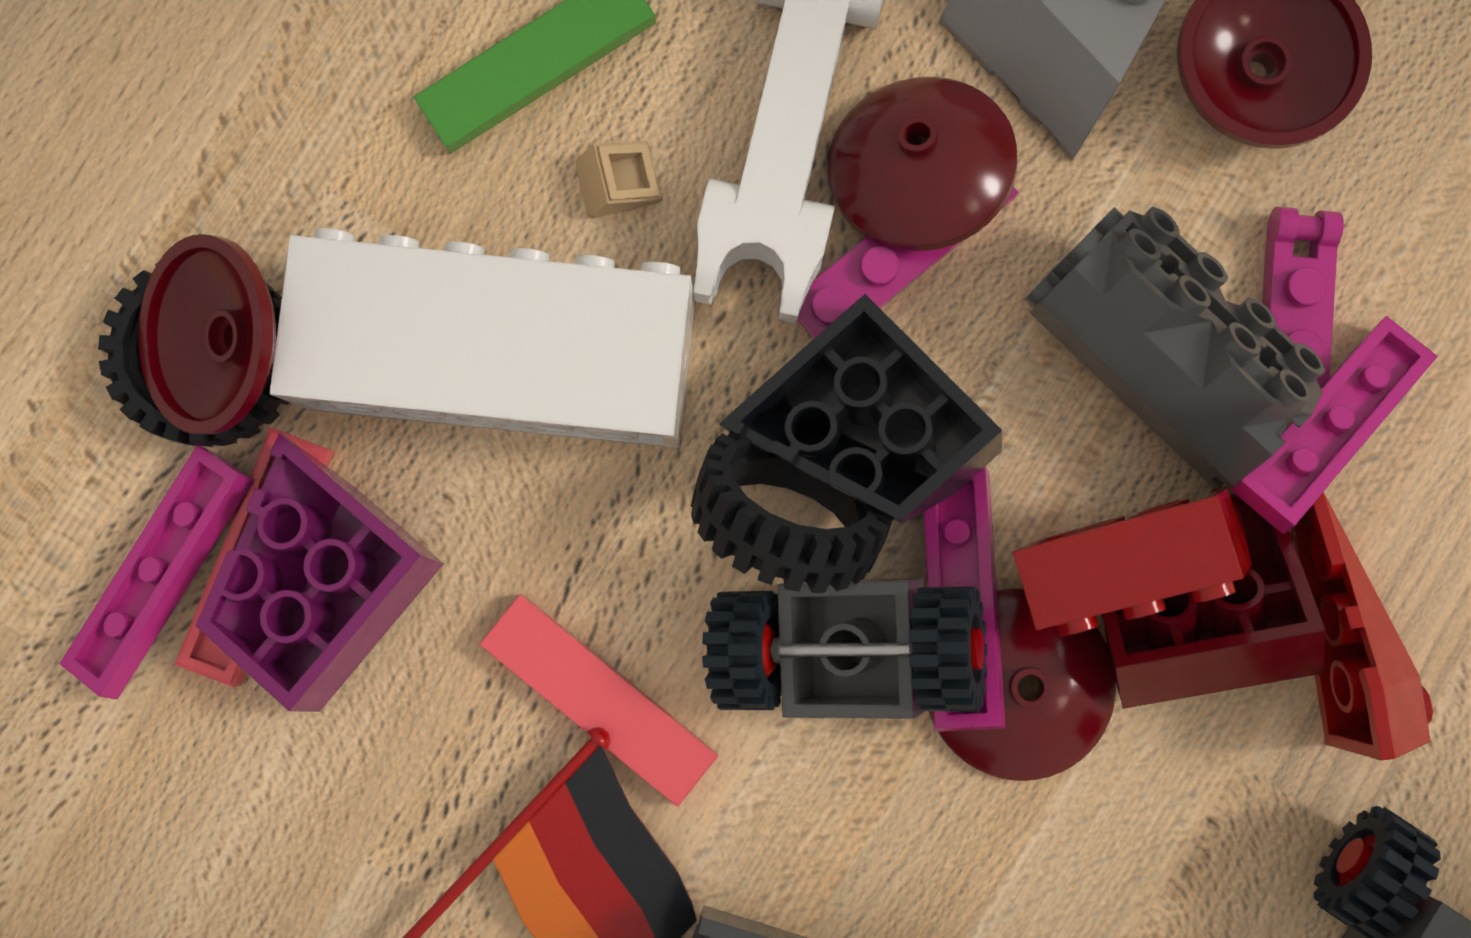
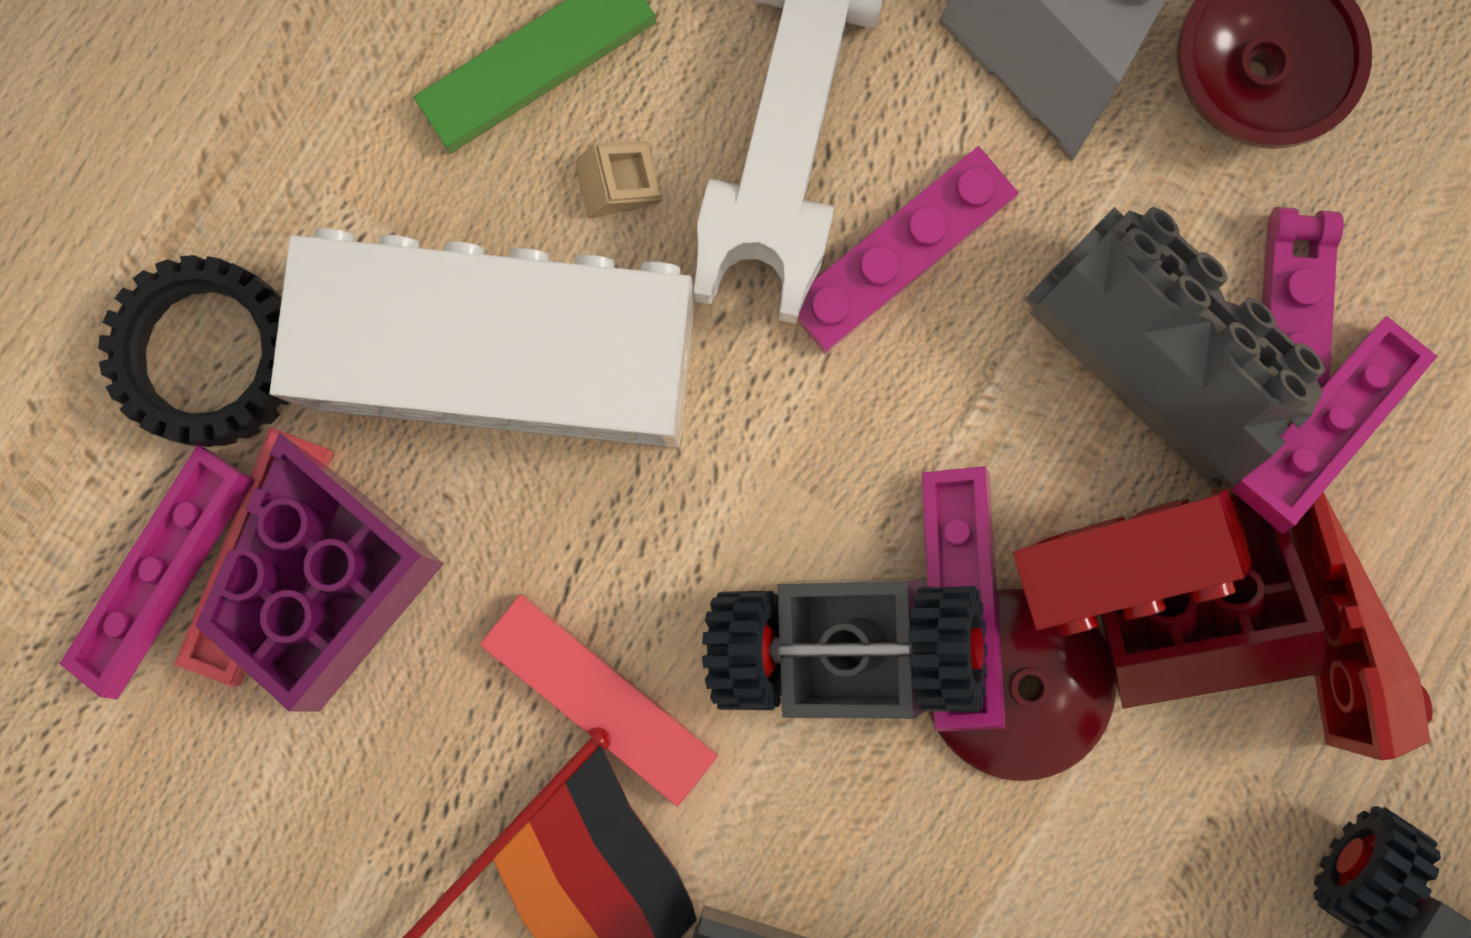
(206, 334): dark red dish -> none
(774, 543): black tyre -> none
(870, 417): black wedge -> none
(927, 191): dark red dish -> none

